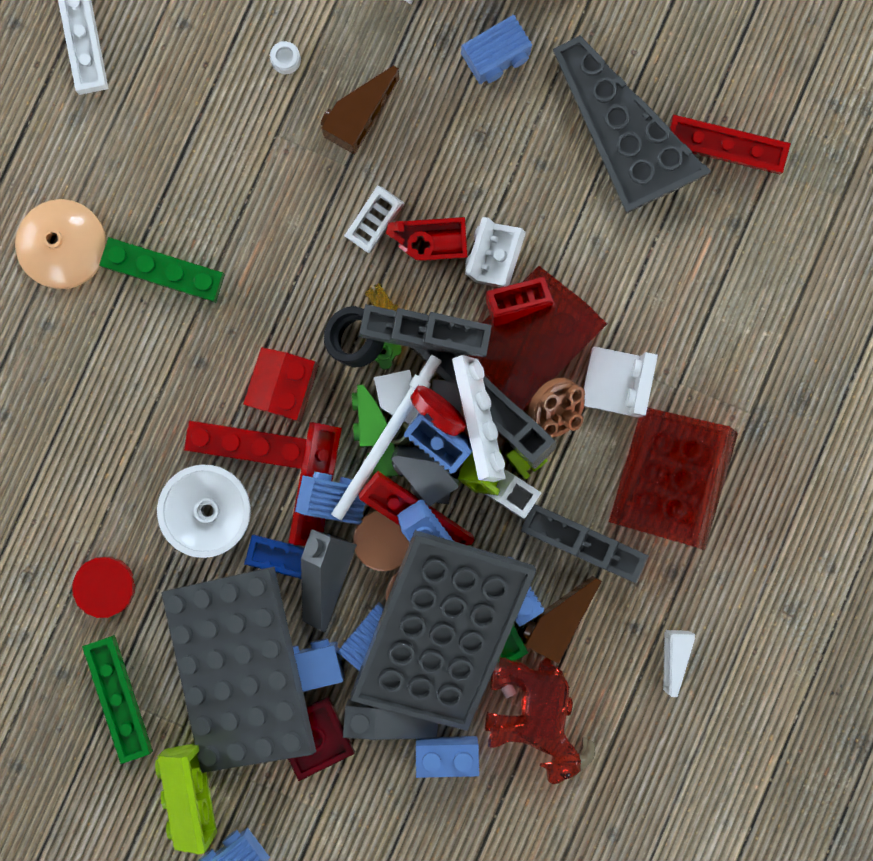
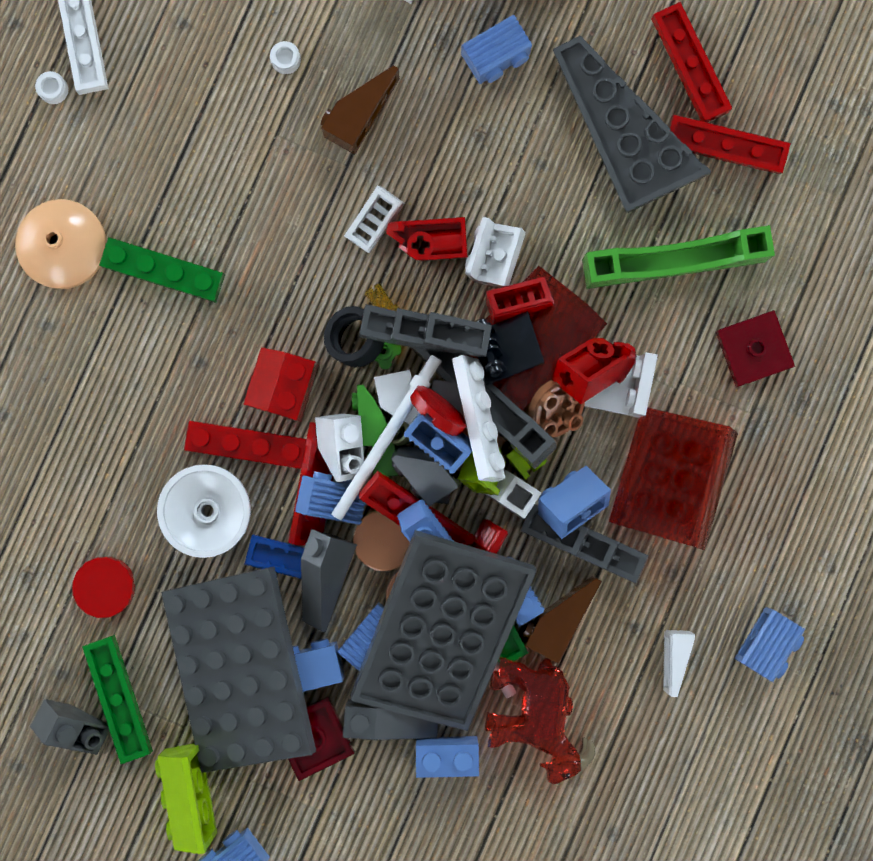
(51, 87): none -> white tile
(69, 727): none -> dark grey slope
(341, 444): none -> white slope
(489, 537): none -> red slope
(510, 348): none -> black hinge
(573, 501): none -> medium blue brick
(593, 367): none -> red piece
(691, 63): none -> red plate
(702, 255): none -> bright green arch
(755, 348): none -> dark red plate
(770, 644): none -> medium blue brick

